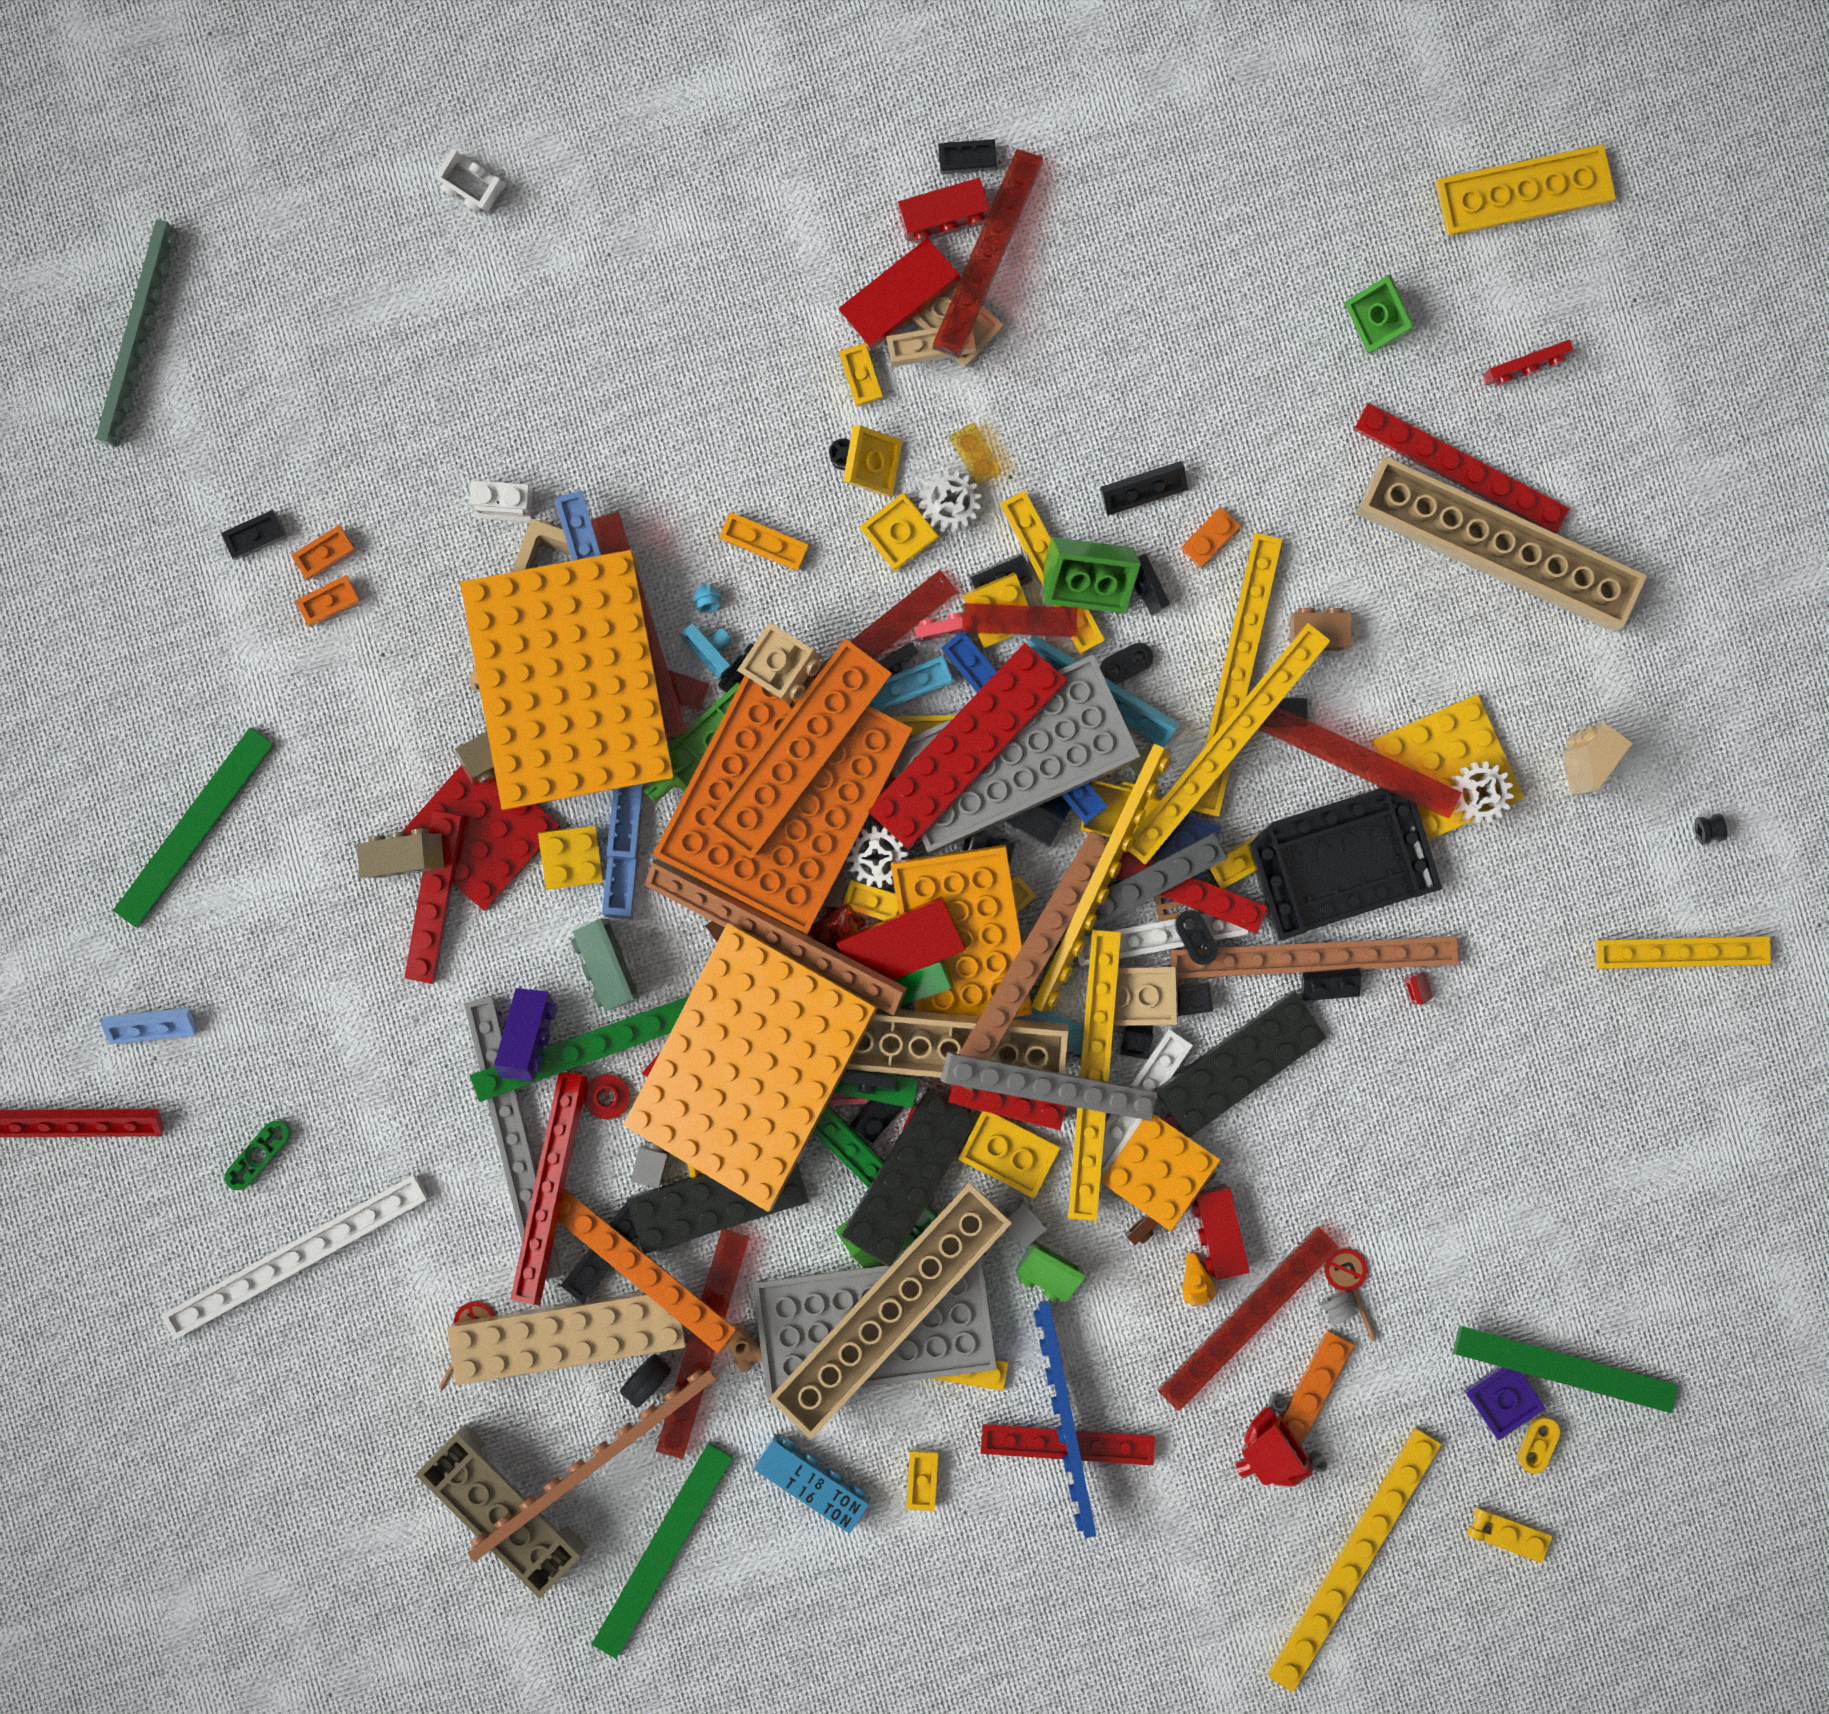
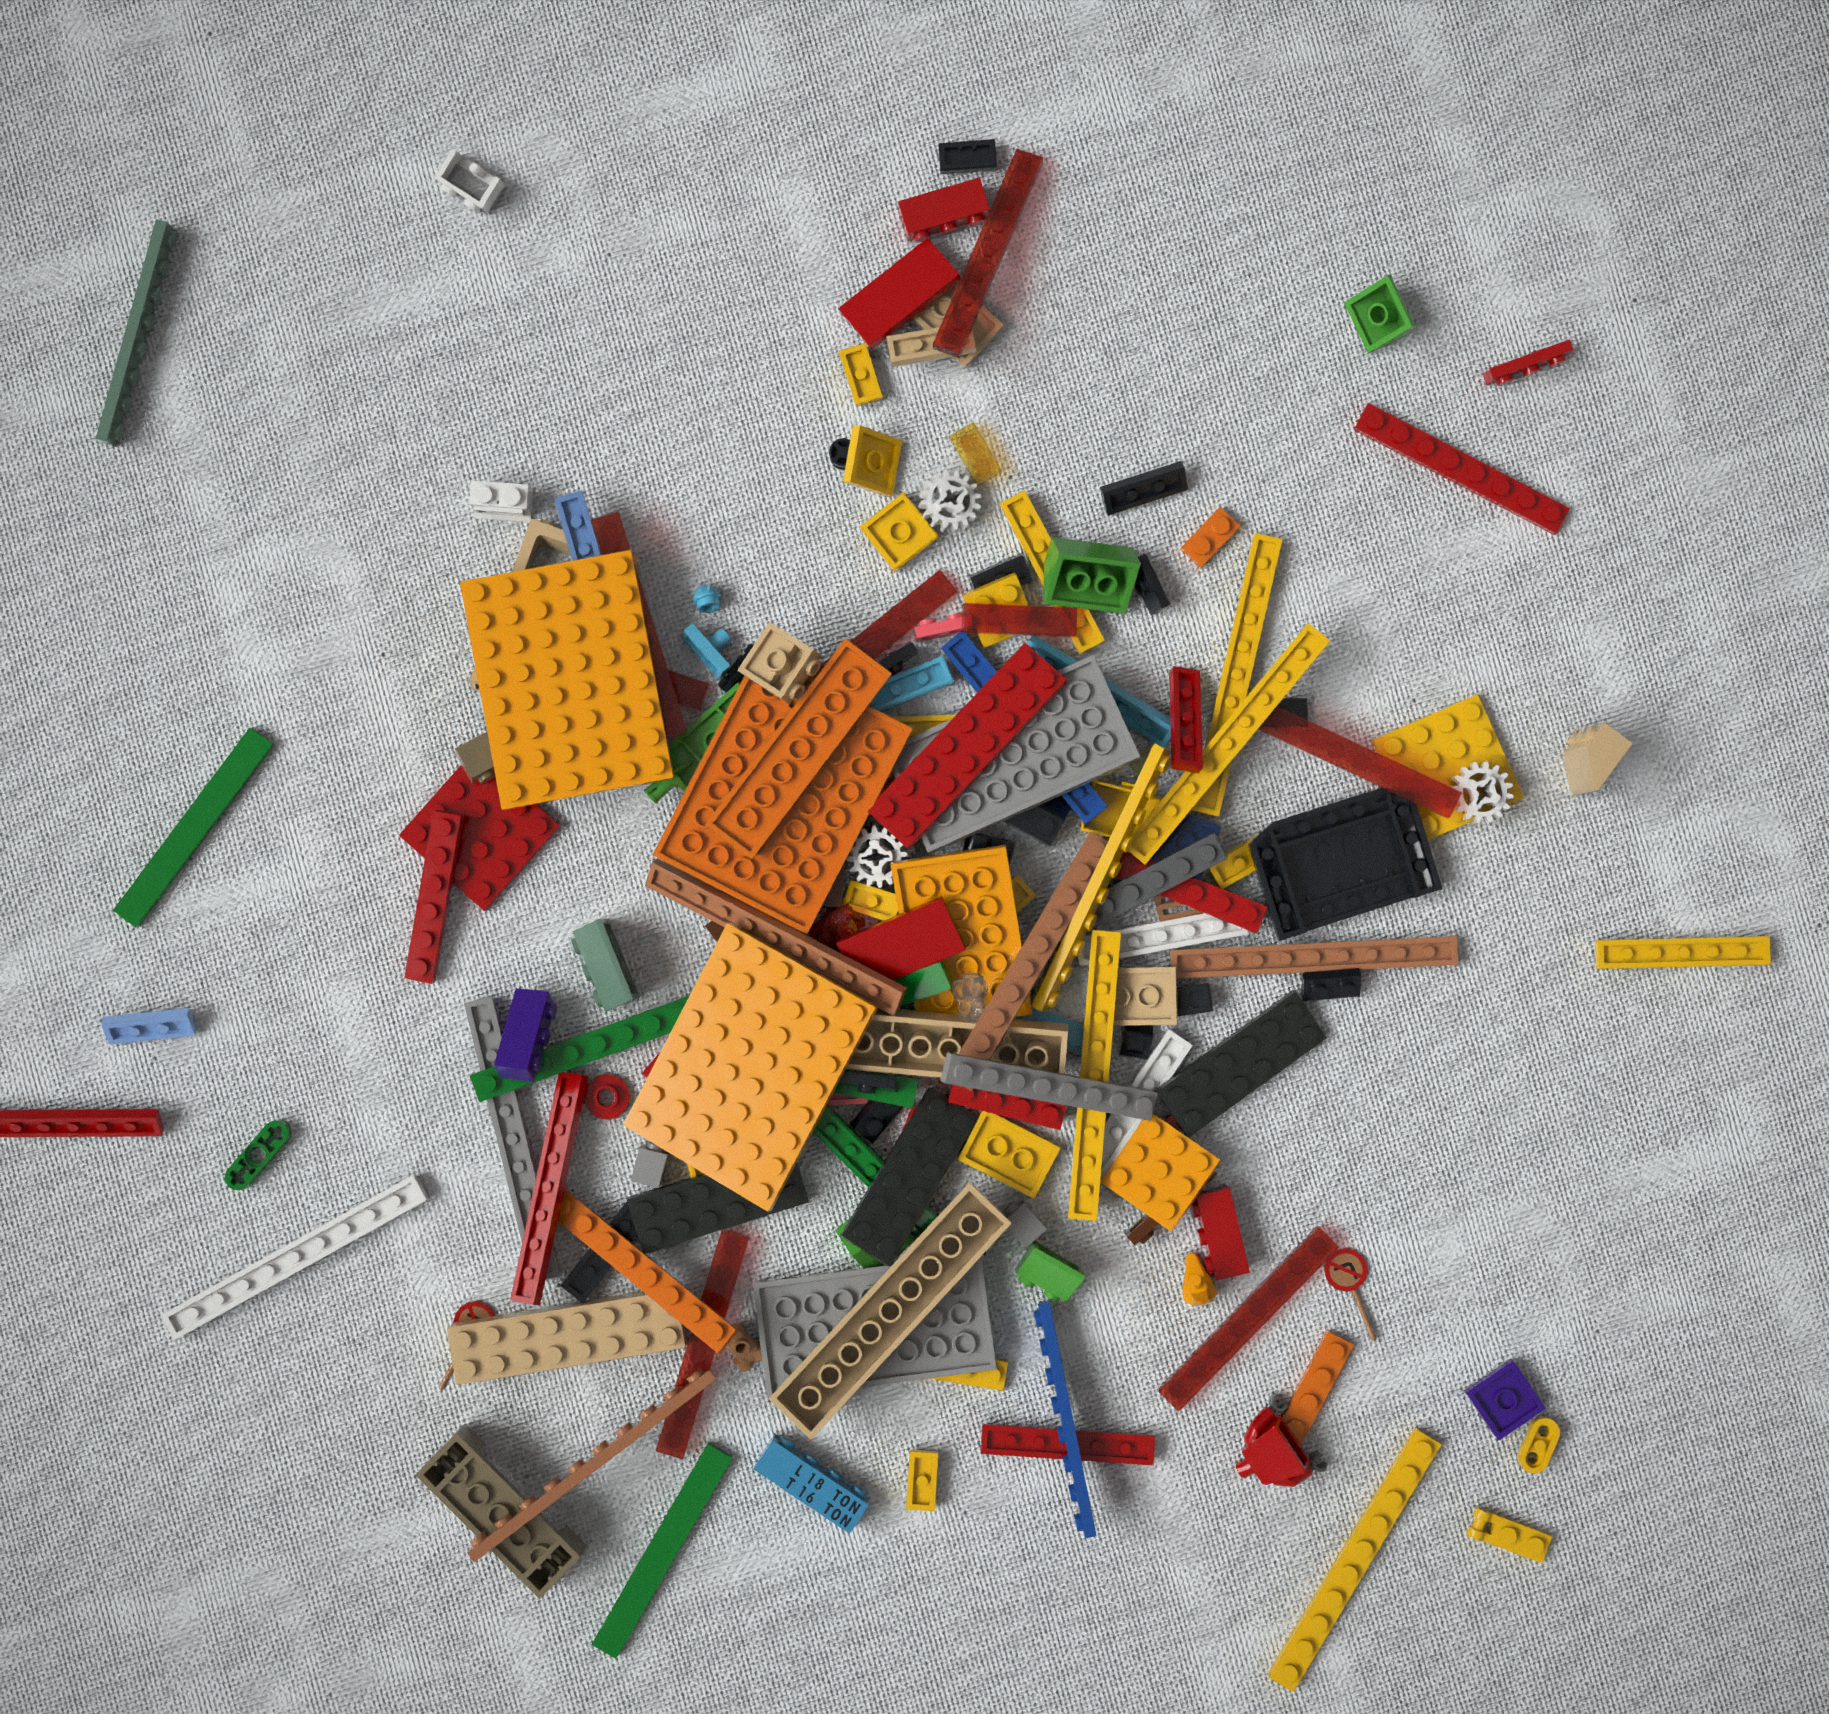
(254, 535): black plate -> none
(323, 552): orange plate -> none
(328, 601): orange plate -> none
(400, 854): dark tan brick -> none
(570, 857): yellow plate -> none
(623, 852): medium blue slope -> none
(645, 1380): black tyre -> none
(763, 541): light orange plate -> none
(970, 995): none -> clear plate
(1126, 662): black plate -> none
(1185, 719): none -> red plate
(1196, 936): black plate -> none
(1332, 624): medium nougat brick -> none
(1338, 1307): light grey wheel -> none
(1418, 988): red slope -> none
(1501, 544): tan brick -> none
(1525, 190): yellow plate -> none
(1565, 1369): green tile -> none
(1711, 829): black wheel -> none

